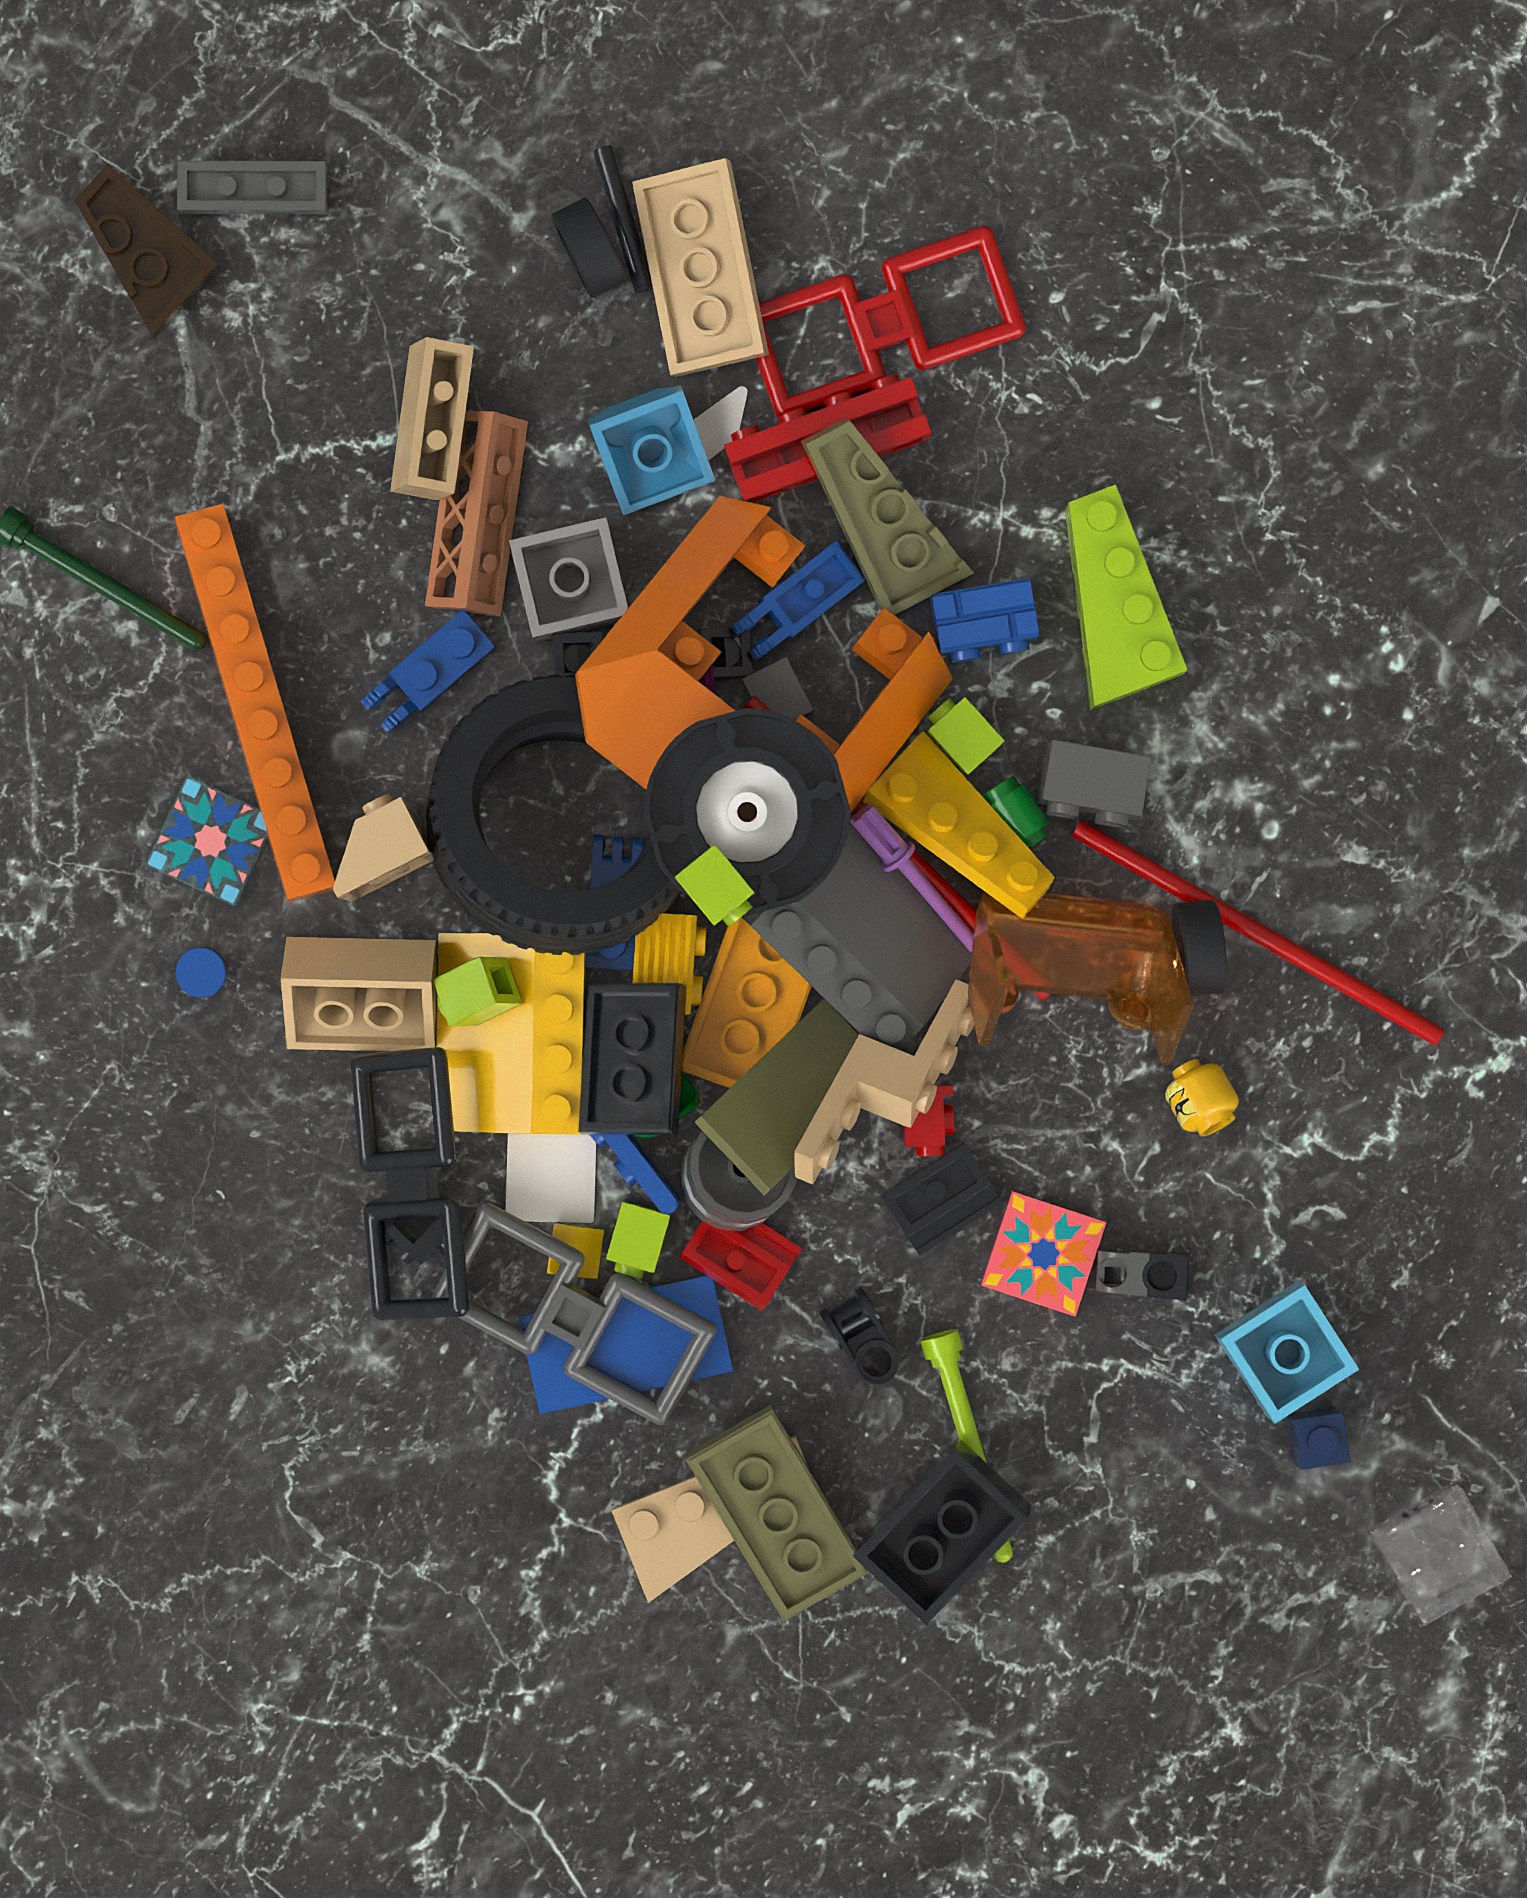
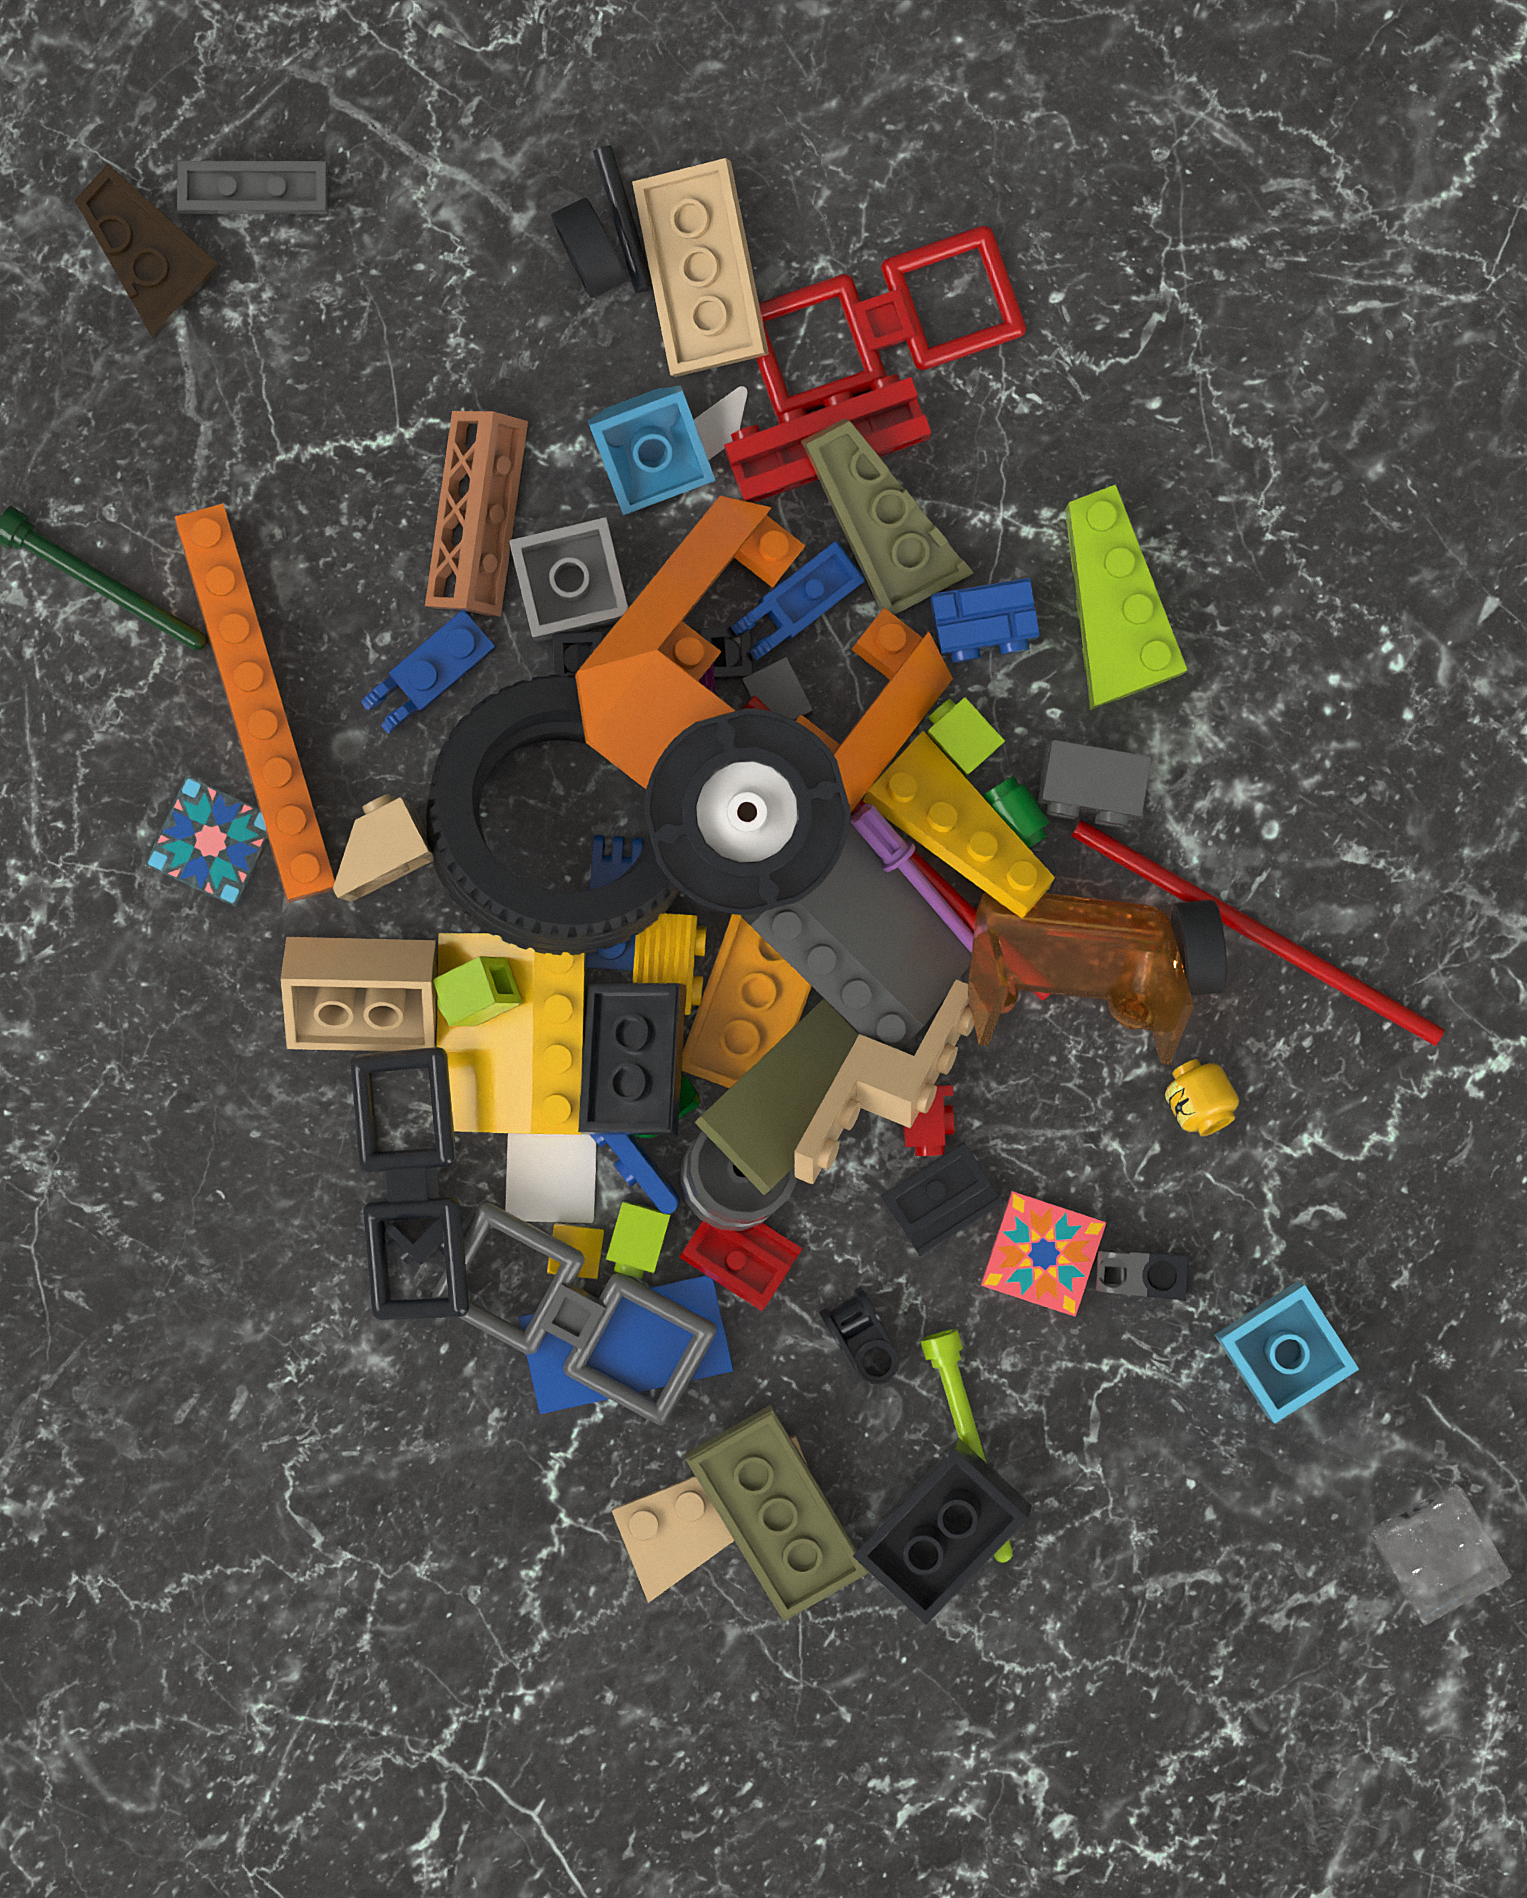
(201, 972): blue tile -> none
(432, 418): tan brick -> none
(716, 887): lime brick -> none
(1318, 1438): dark blue brick -> none

